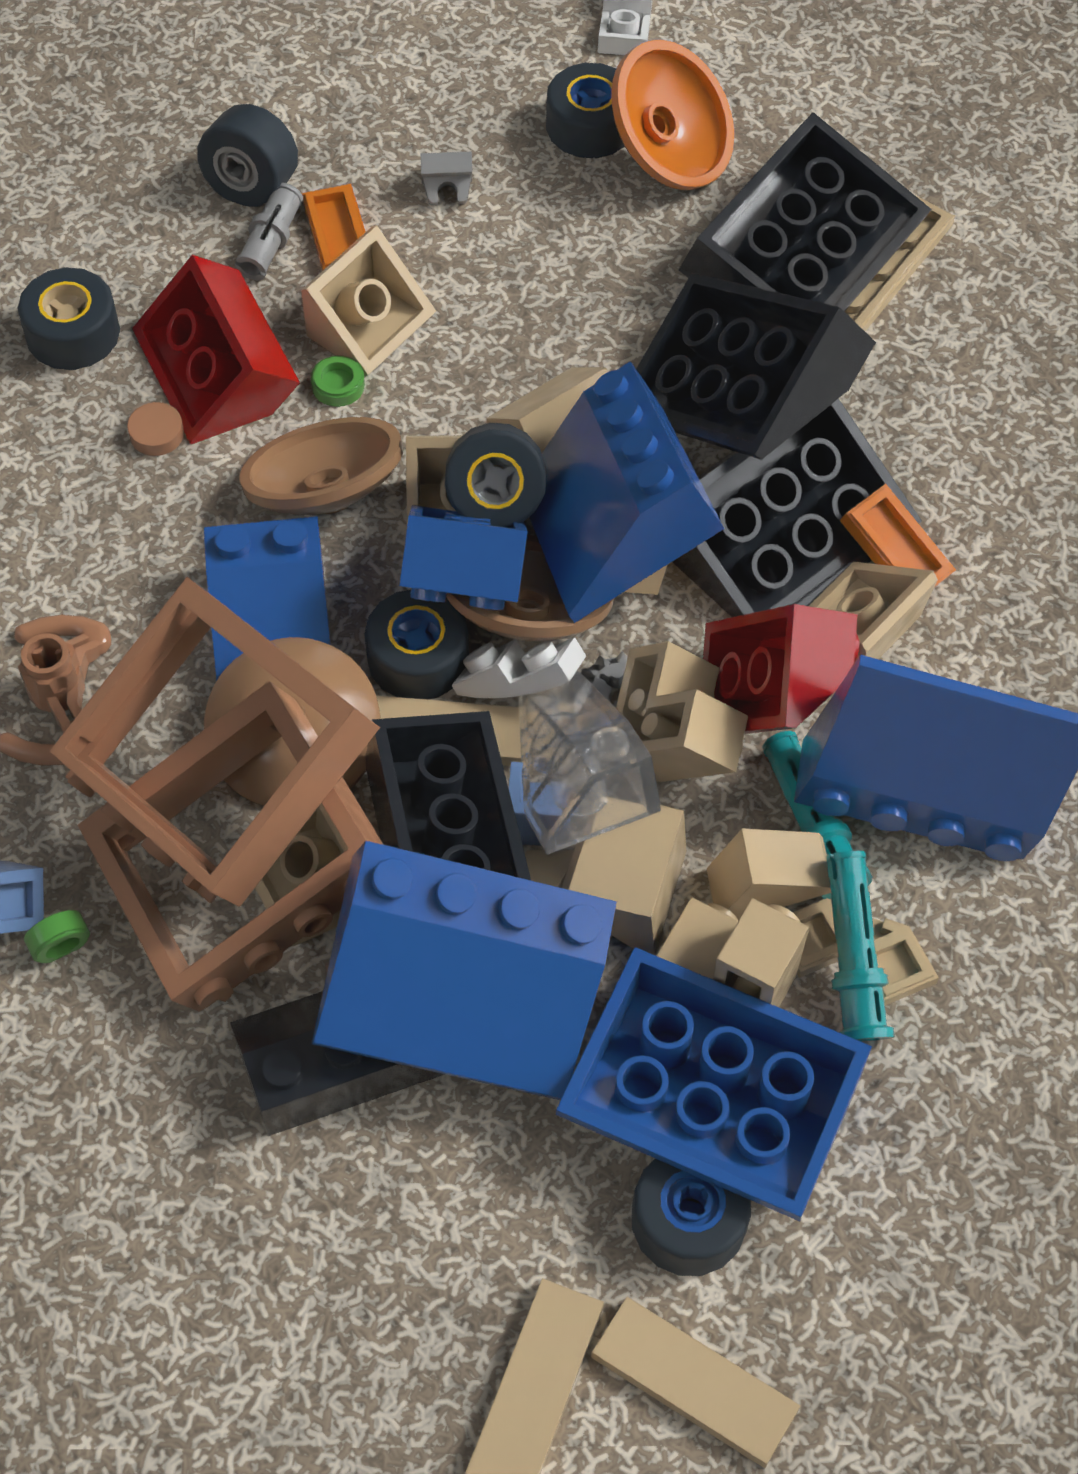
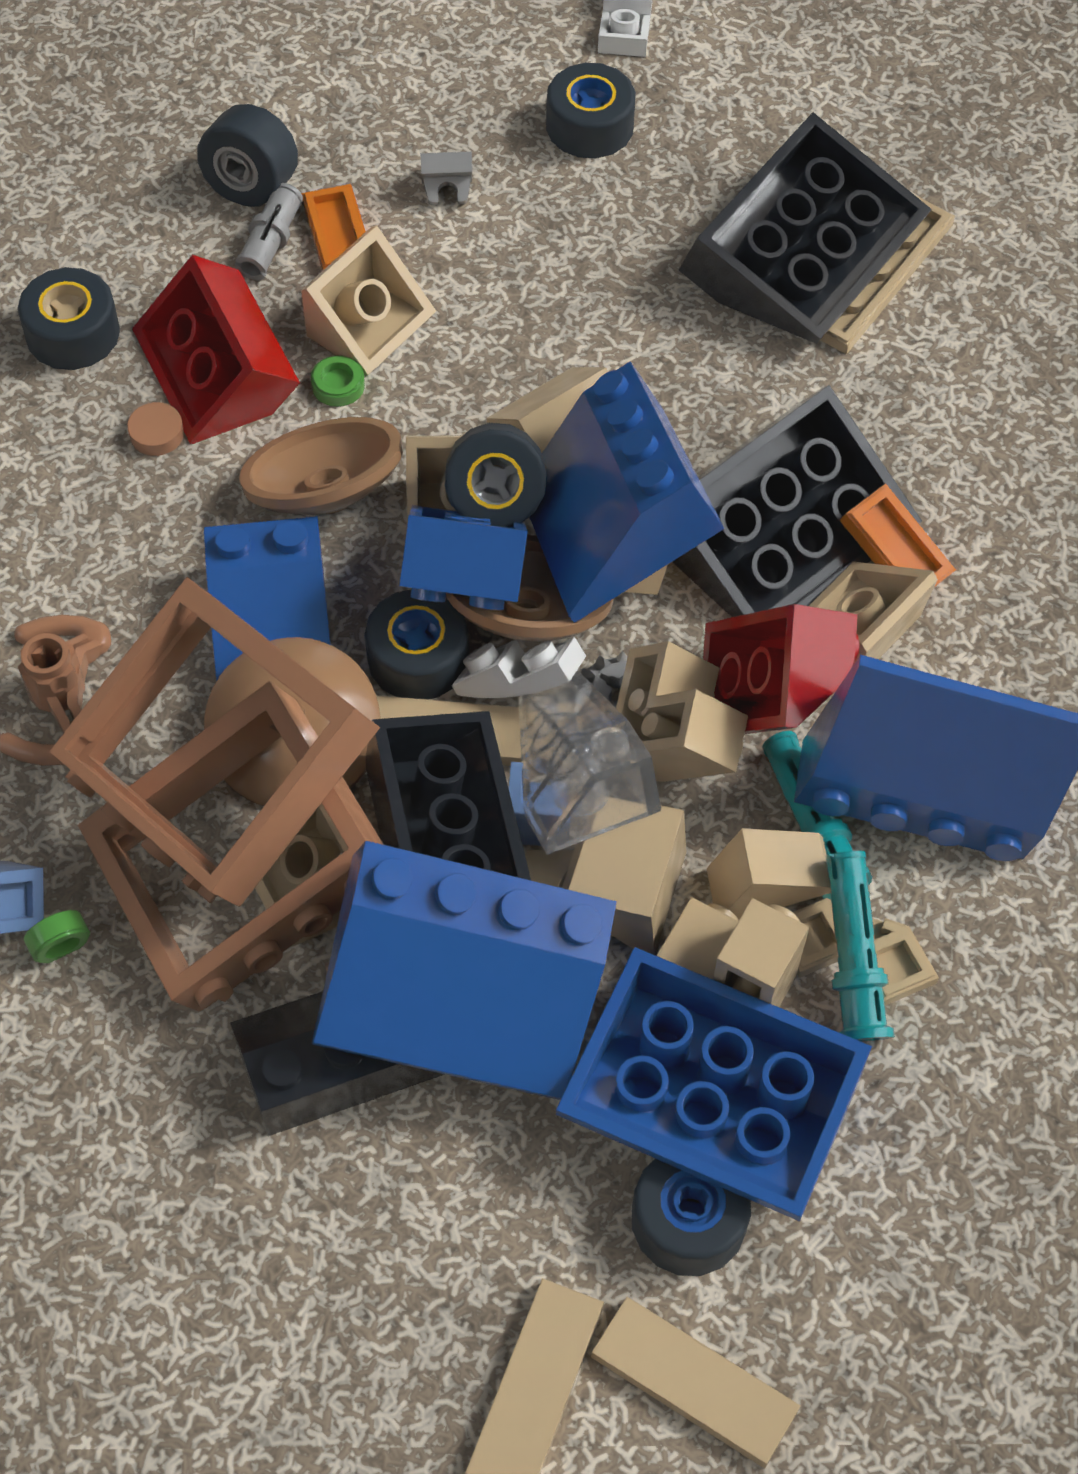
(672, 115): orange dish -> none
(750, 363): black slope -> none

